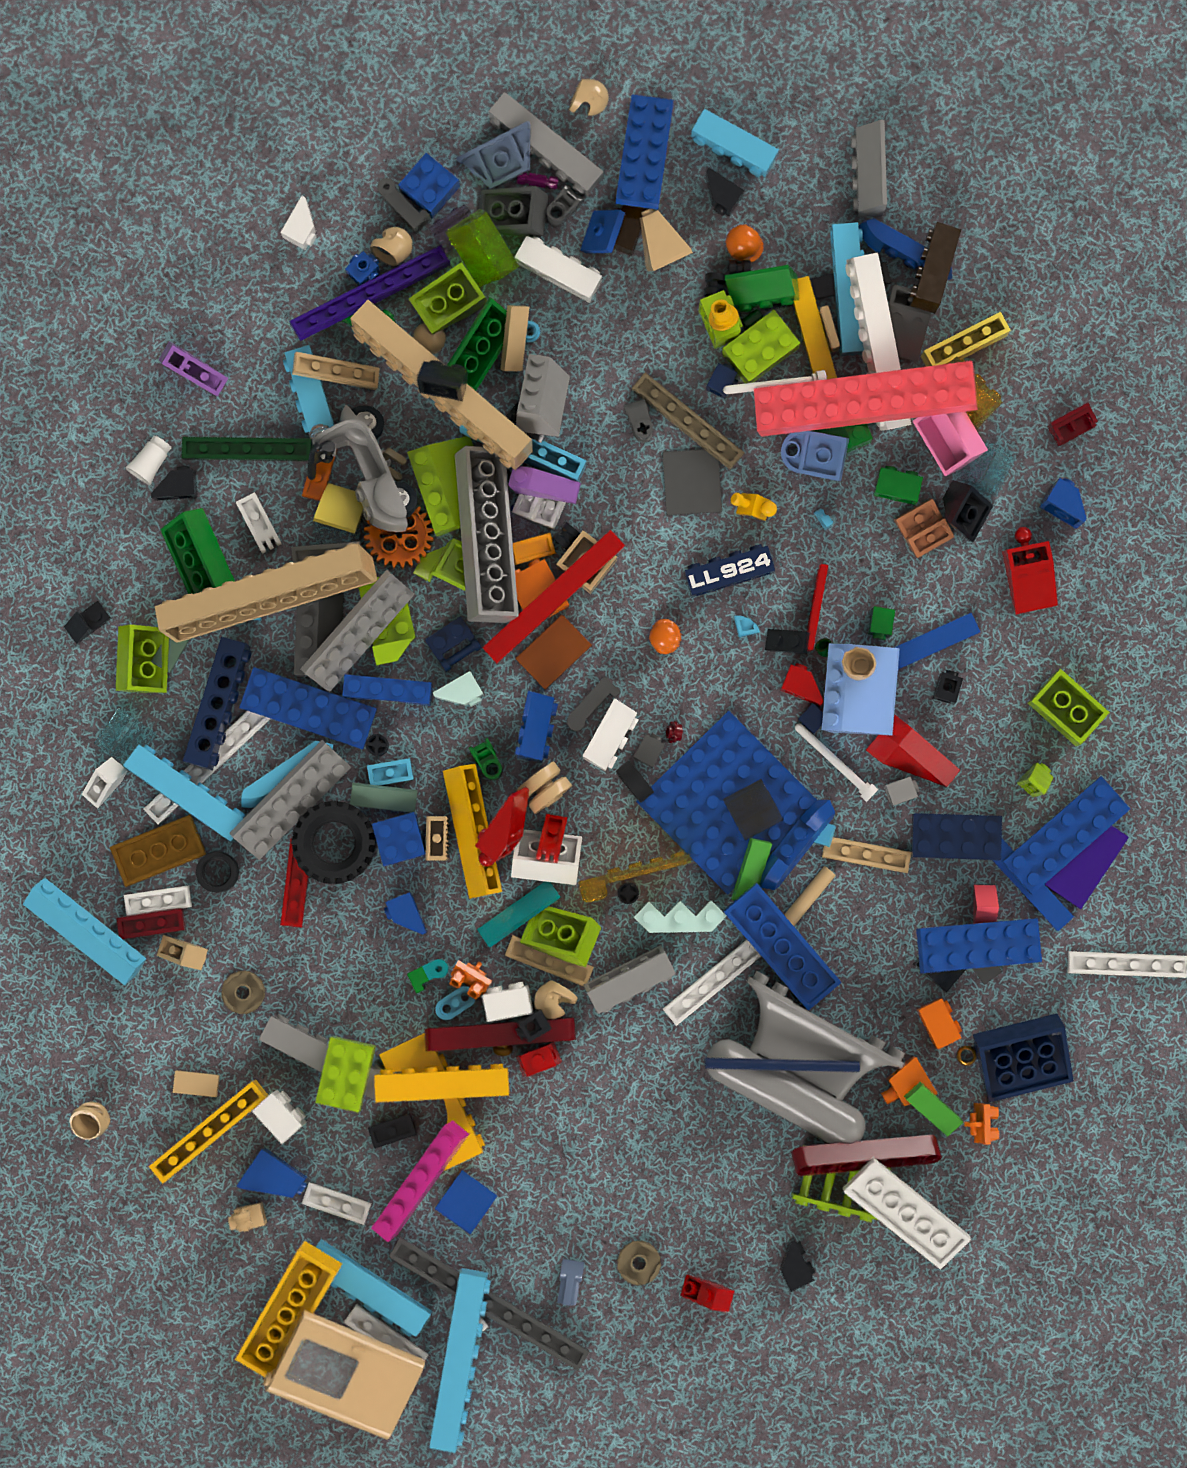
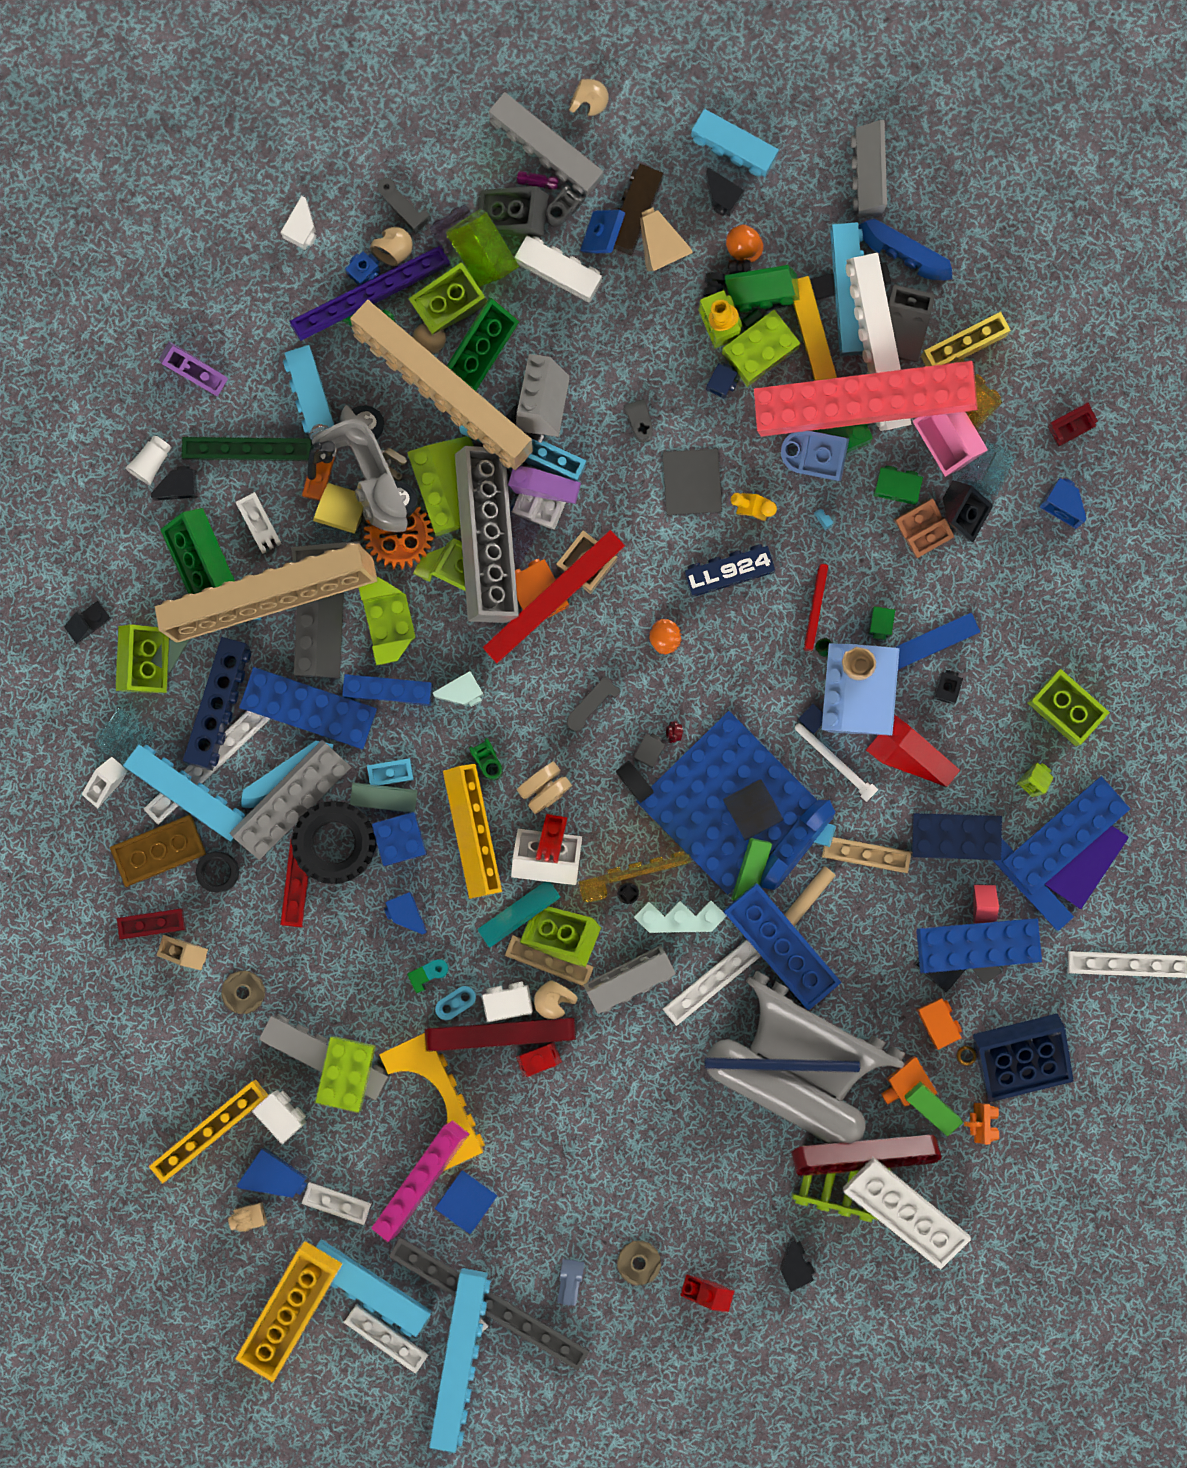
(84, 931): medium azure brick -> none
(85, 1125): tan helmet -> none
(157, 900): white tile -> none
(196, 1083): tan tile -> none
(335, 370): tan tile -> none
(345, 1375): tan piece -> none
(357, 631): light grey plate -> none
(376, 741): black wheel -> none
(392, 1131): black plate -> none
(429, 185): blue brick -> none
(437, 838): tan brick -> none
(441, 1084): yellow brick -> none
(442, 380): black slope -> none
(448, 638): dark blue plate -> none
(471, 976): orange hips -> none
(500, 157): sand blue wing -> none
(500, 1051): pearl gold piece -> none
(504, 830): red slope -> none
(514, 338): tan tile -> none
(532, 325): medium azure plate -> none
(533, 548): light orange tile -> none
(536, 727): blue wedge -> none
(540, 1026): black brick -> none
(553, 652): dark orange tile -> none
(566, 535): black wheel -> none
(610, 735): white slope -> none
(644, 152): blue plate -> none
(687, 421): dark tan tile -> none
(745, 626): medium azure tile -> none
(749, 387): white piece -> none
(787, 641): black plate -> none
(801, 684): red slope -> none
(829, 329): tan tile -> none
(901, 791): light grey brick -> none
(935, 268): dark brown brick -> none
(1030, 579): red slope -> none

